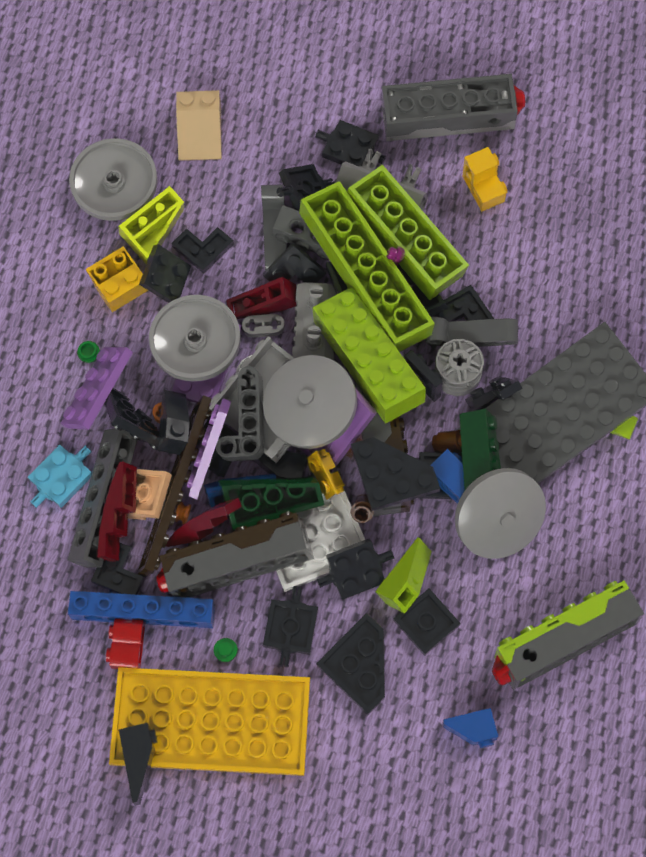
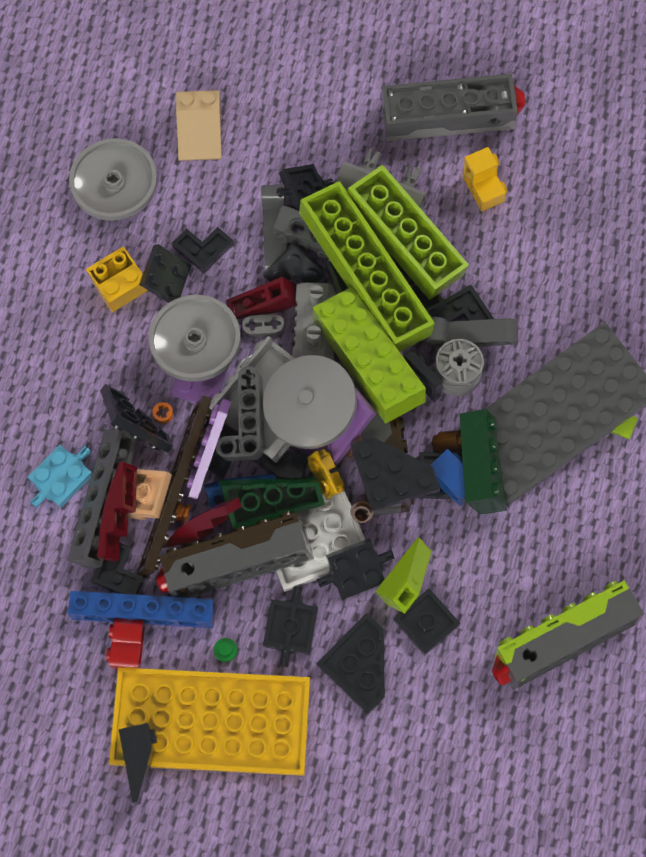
(88, 351): green plate -> none
(96, 387): medium lavender plate -> none
(152, 223): neon yellow wedge -> none
(173, 423): black slope -> none
(348, 144): black plate -> none
(396, 254): magenta arm -> none
(474, 727): blue slope -> none
(499, 388): black plate -> none
(500, 513): light grey dish -> none

